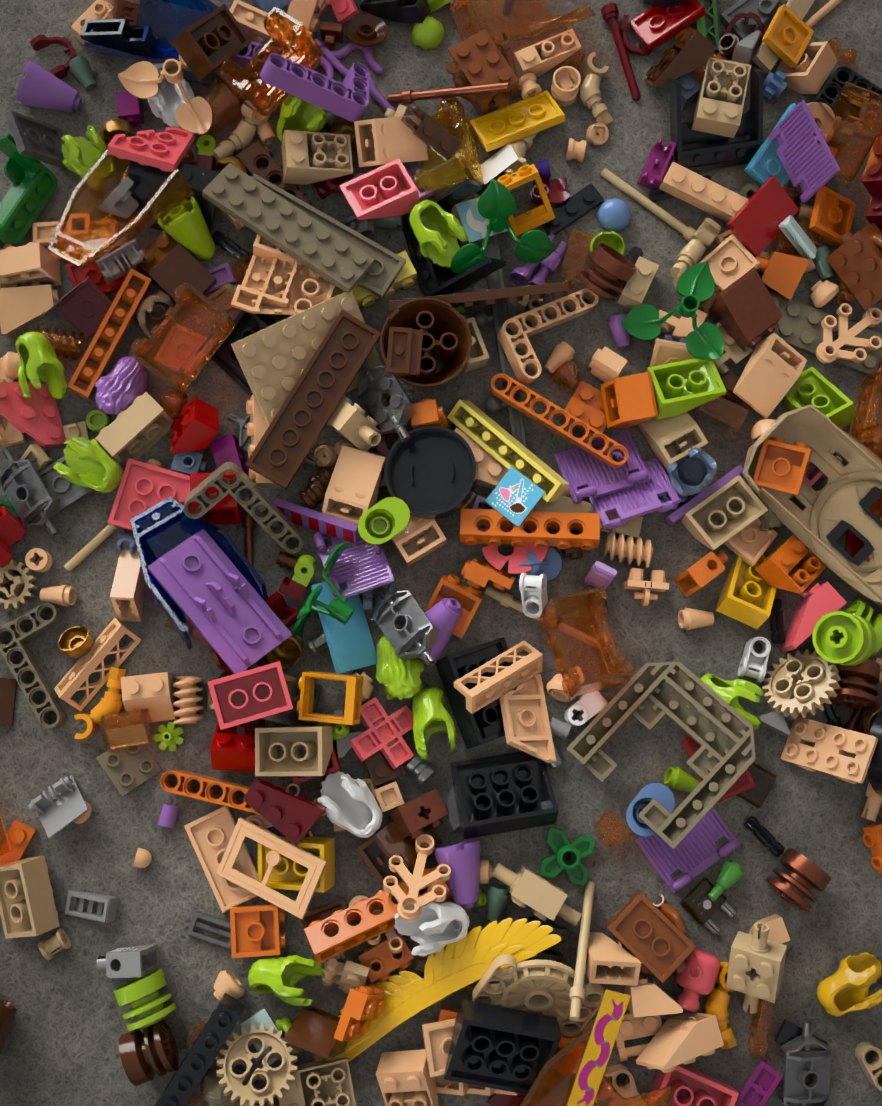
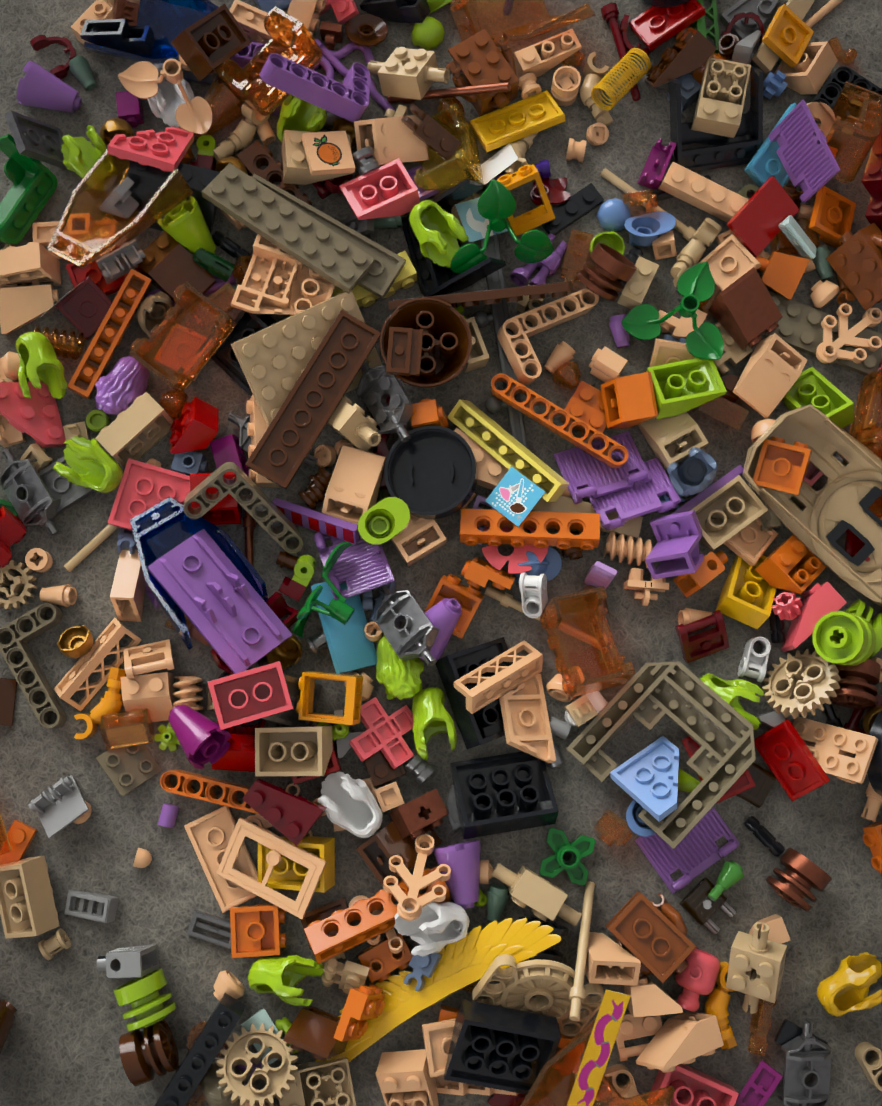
(148, 658): none -> light nougat plate
(198, 736): none -> magenta cone
(213, 264): none -> dark green hinge
(328, 152): none -> light nougat tile
(365, 160): none -> flat silver wheel
(369, 630): none -> light nougat hinge
(408, 73): none -> tan brick
(422, 967): none -> sand blue plate
(581, 710): none -> tan tile
(632, 69): none -> yellow piece
(637, 198): none -> clear orange bracket
(648, 227): none -> medium blue piece
(652, 777): none -> light blue plate
(664, 246): none -> light nougat slope
(676, 545): none -> medium lavender piece
(704, 642): none -> dark red plate
(787, 606): none -> coral gear
(790, 760): none -> red tile

